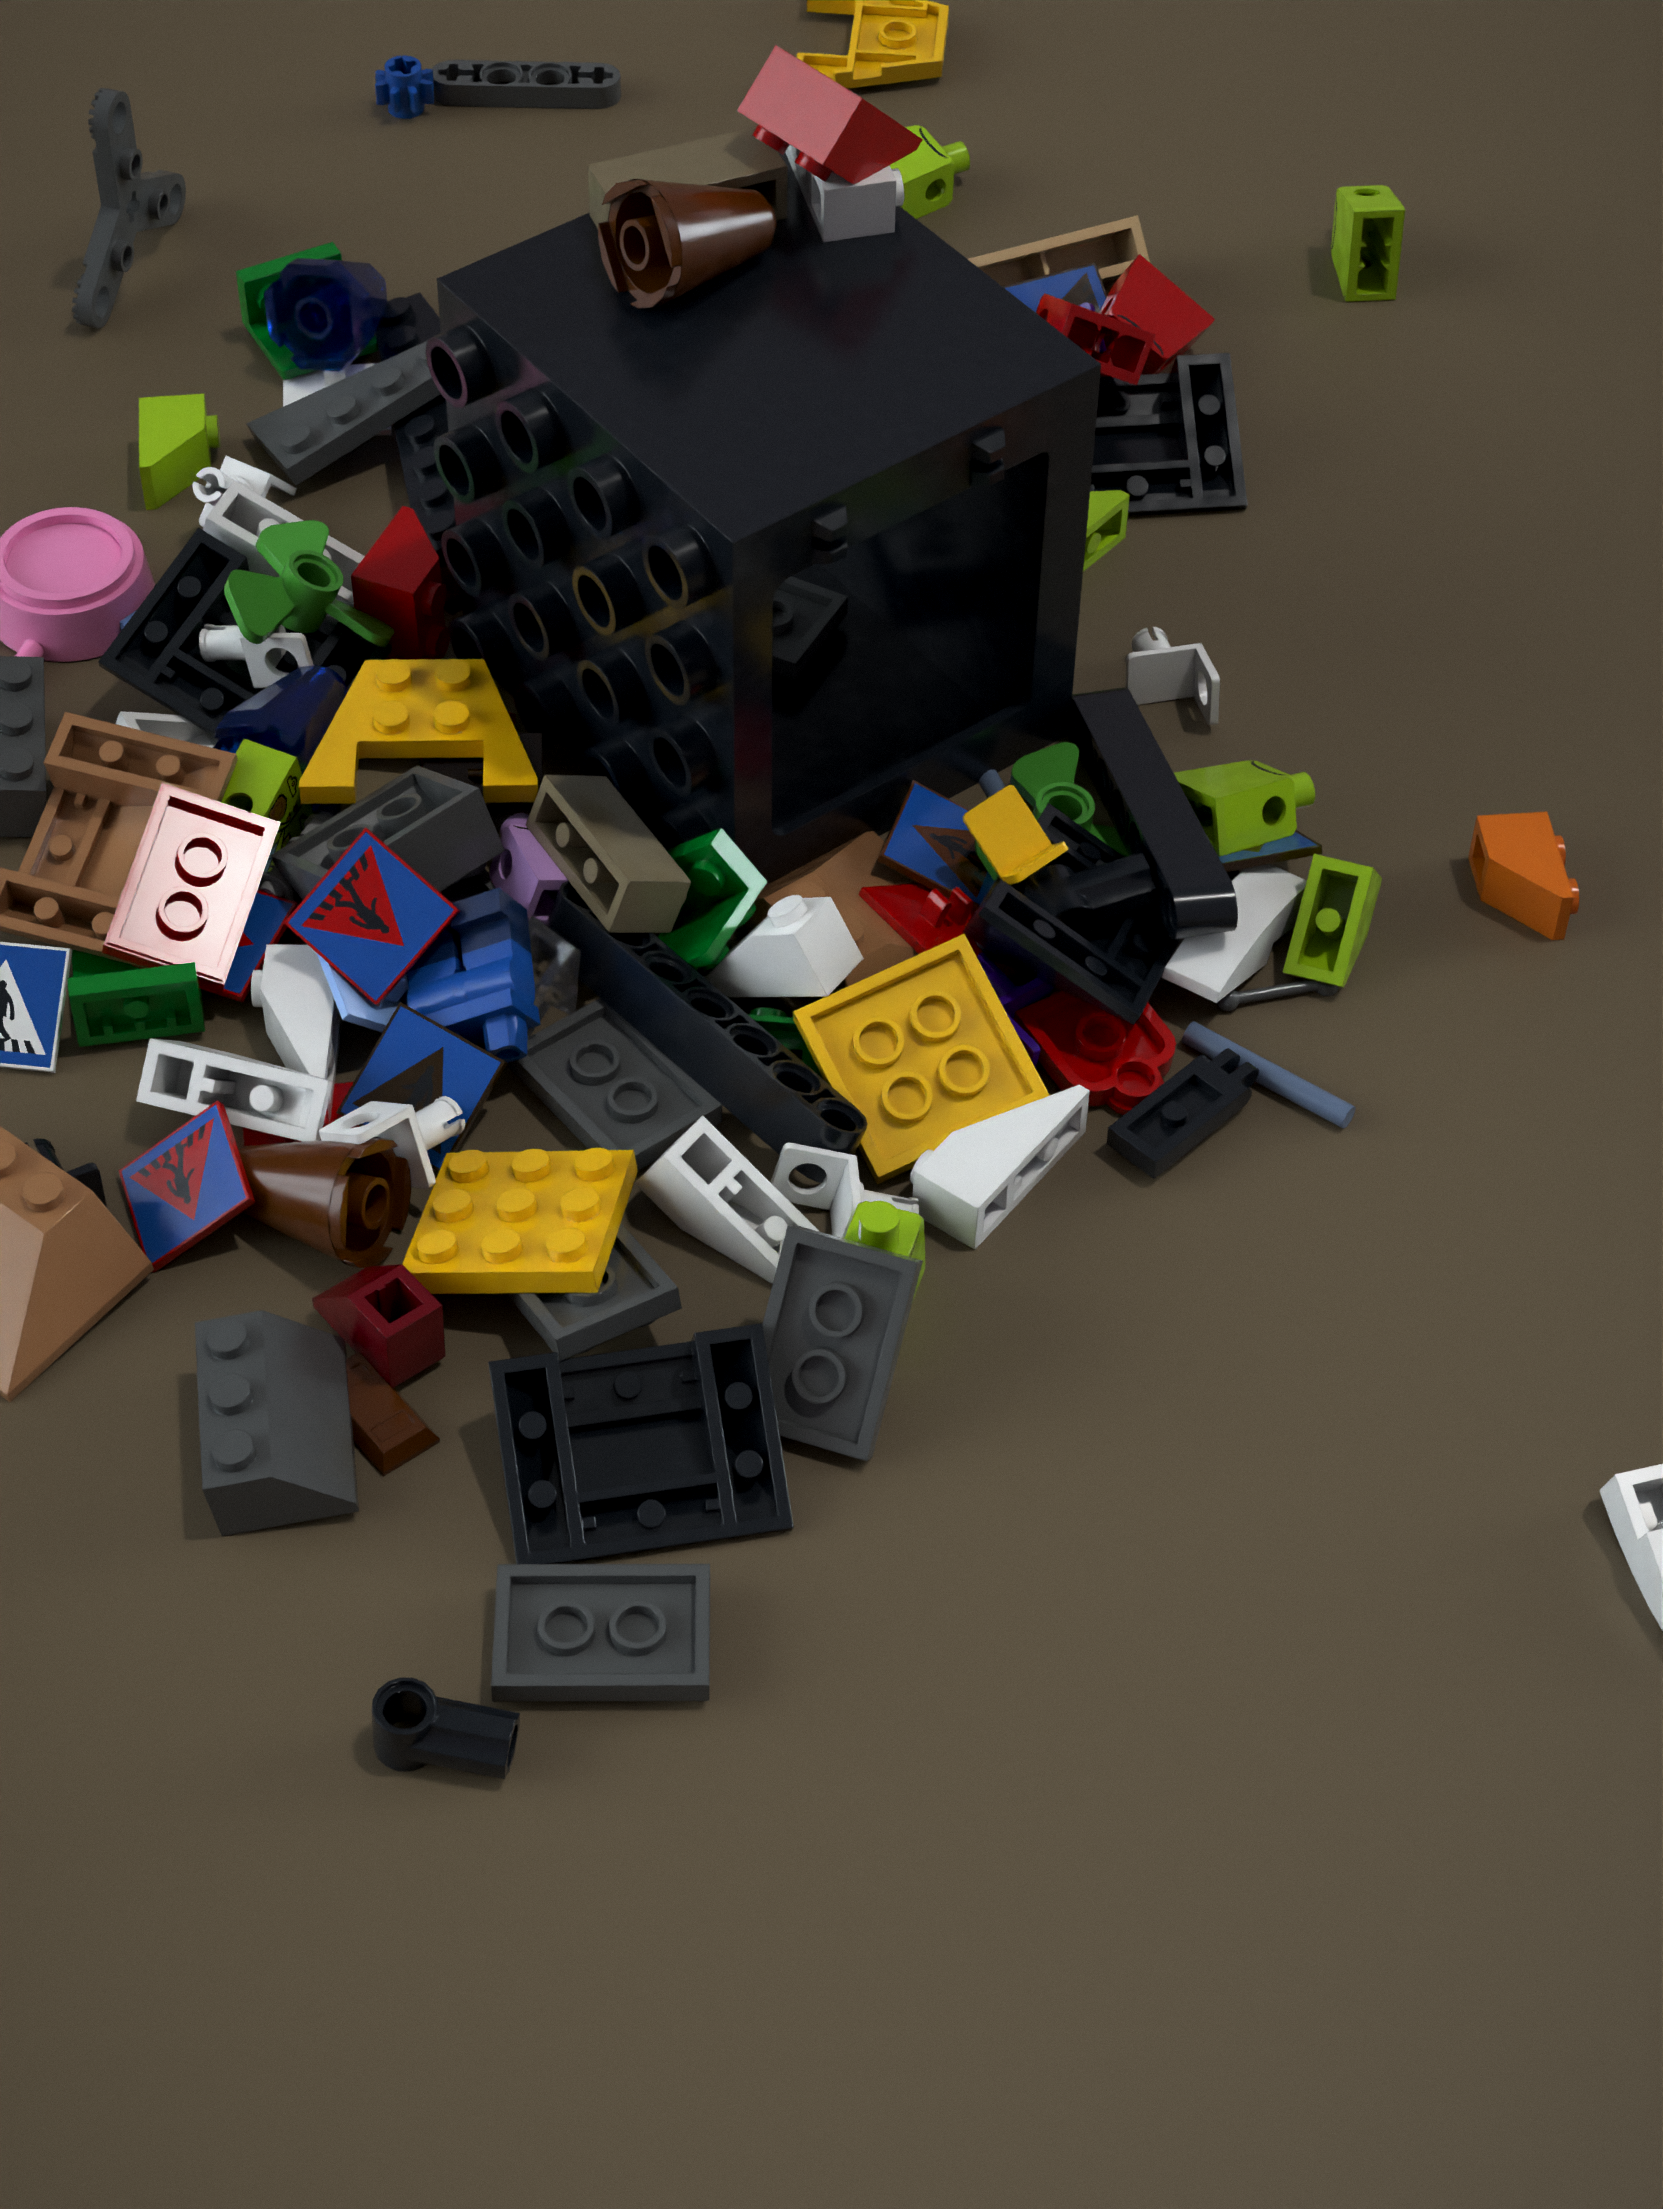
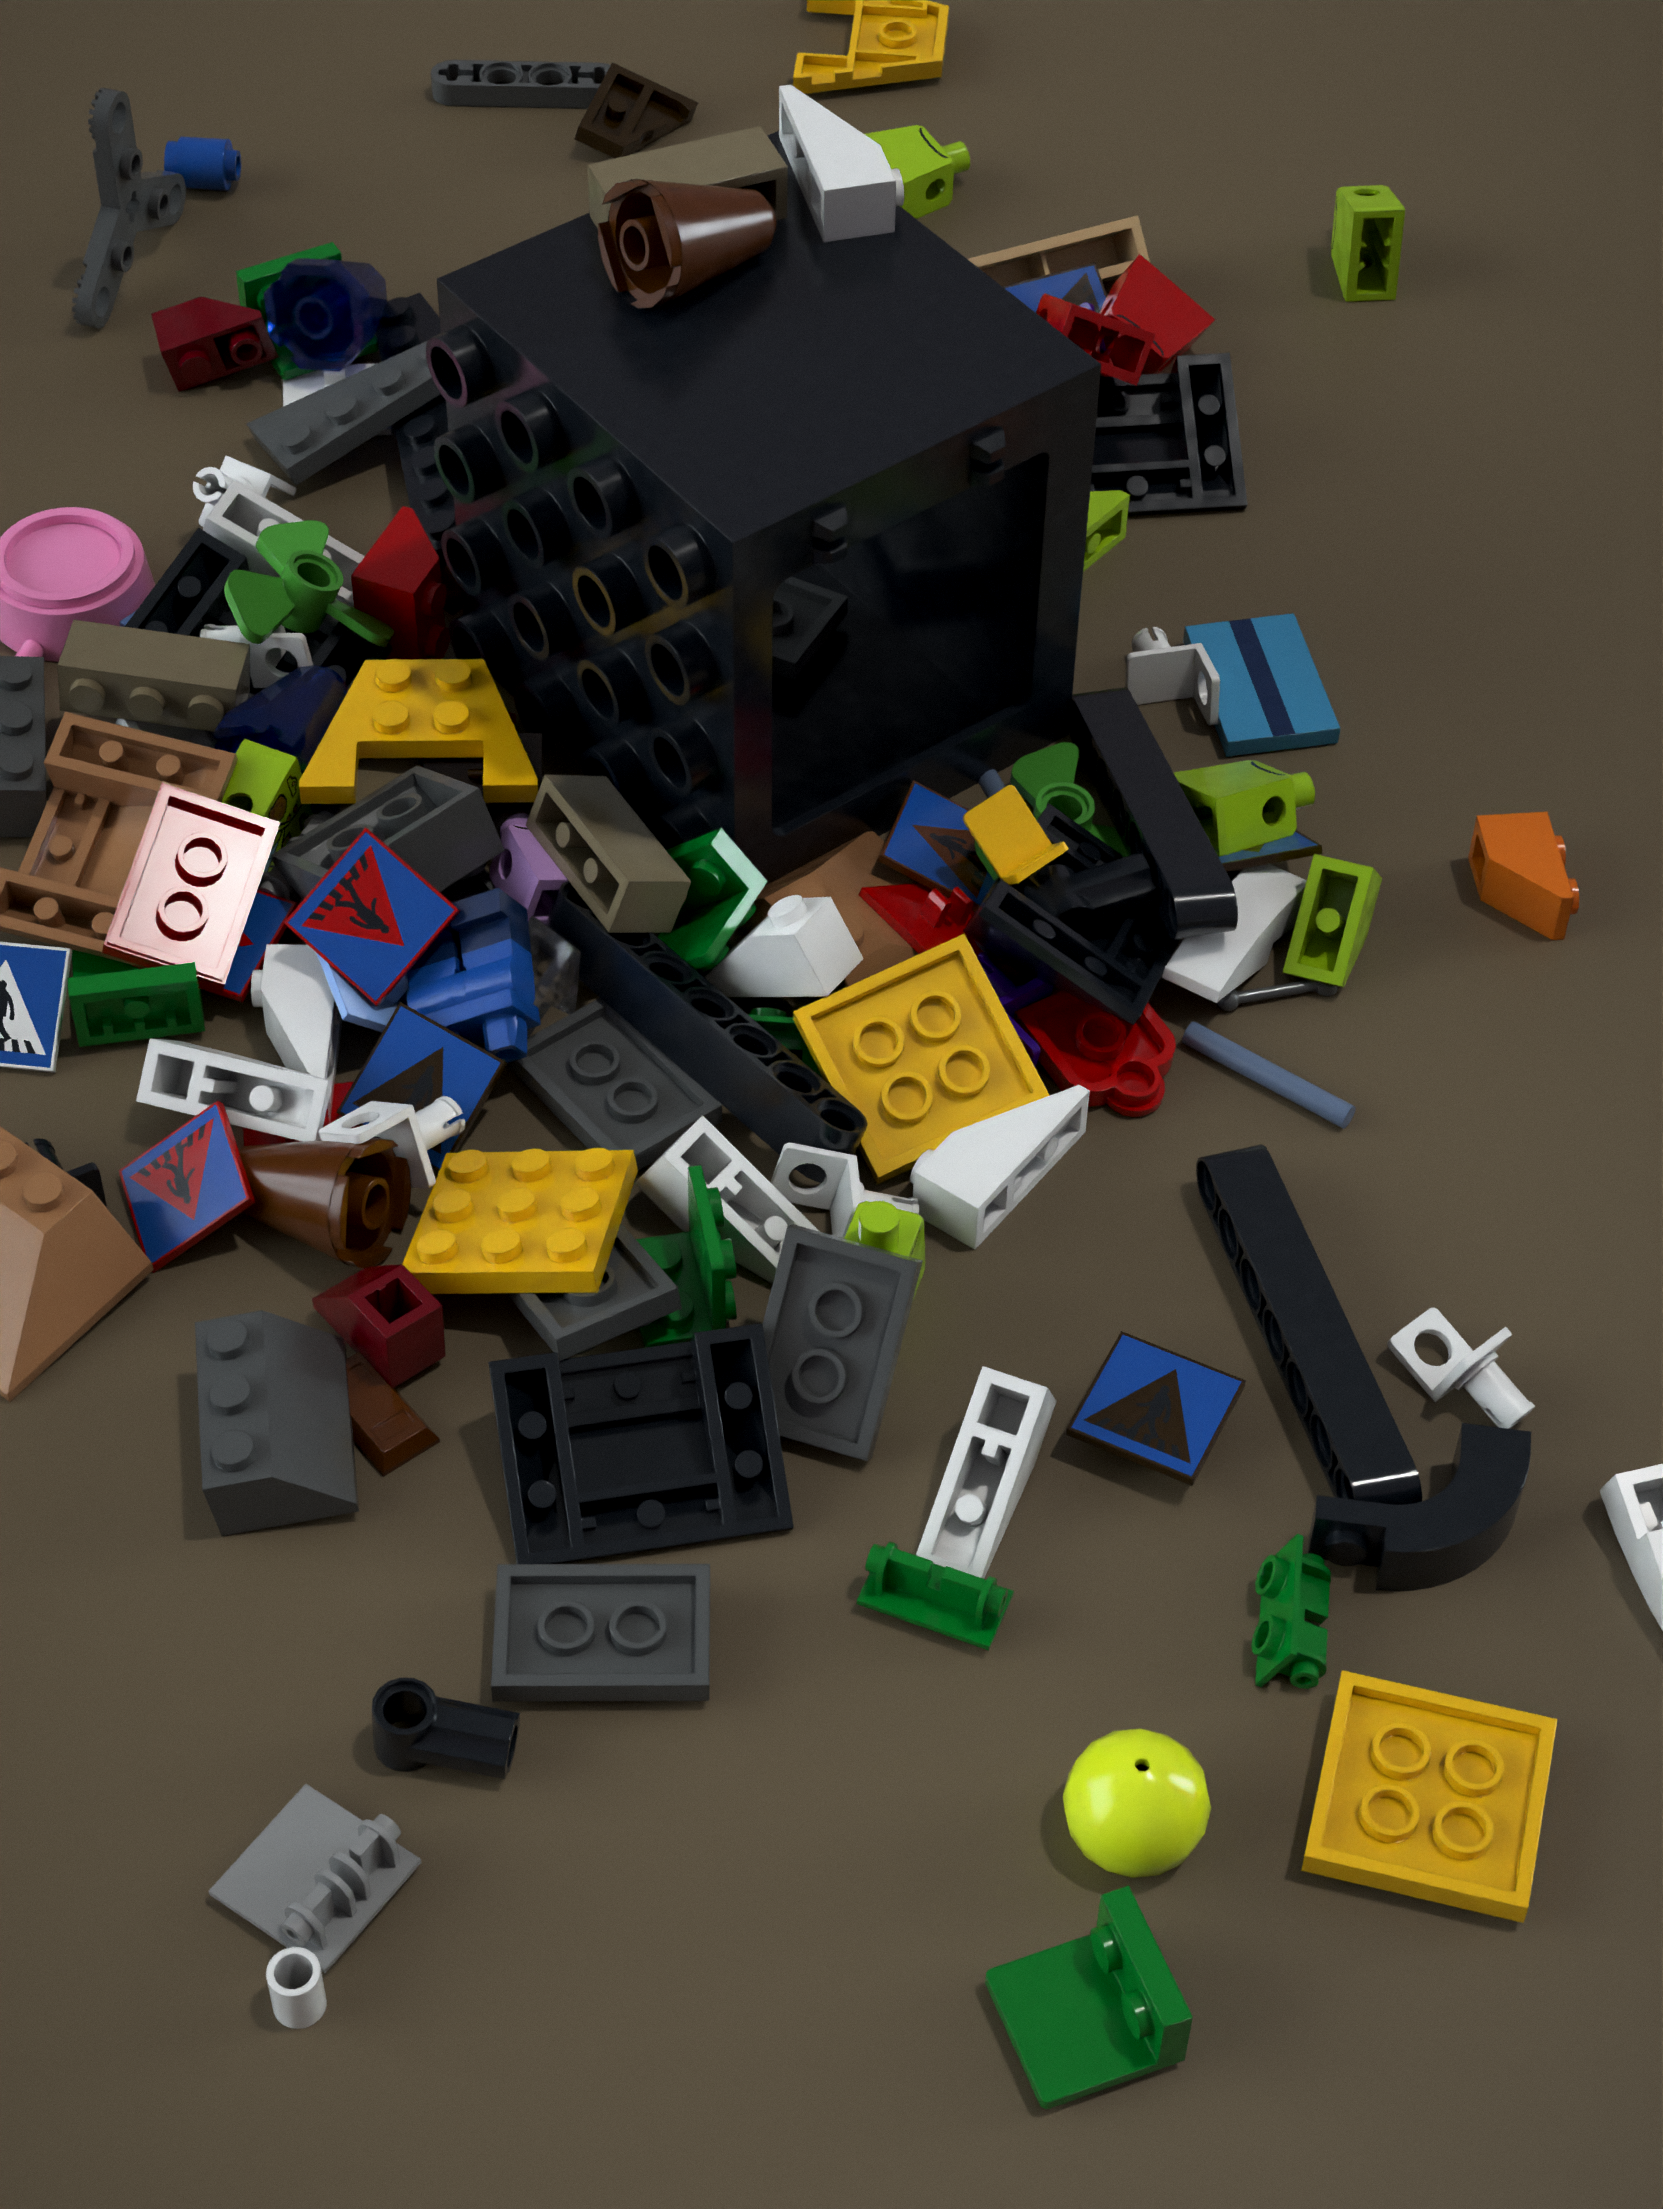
(151, 675): none -> dark tan brick
(173, 444): lime slope -> none
(203, 162): none -> blue brick
(210, 340): none -> dark red slope
(293, 1969): none -> white hinge
(317, 1875): none -> light grey hinge
(404, 87): blue gear -> none
(631, 113): none -> dark brown wing
(698, 1266): none -> green bracket
(823, 121): slope -> none
(934, 1595): none -> green hinge
(987, 1471): none -> white slope
(1093, 2007): none -> green bracket
(1136, 1802): none -> neon yellow helmet
(1156, 1408): none -> piece
(1183, 1111): black hinge -> none
(1267, 685): none -> dark azure tile
(1290, 1590): none -> green hinge
(1306, 1329): none -> black beam
(1431, 1796): none -> yellow plate
(1438, 1537): none -> black arch
(1464, 1368): none -> white bracket

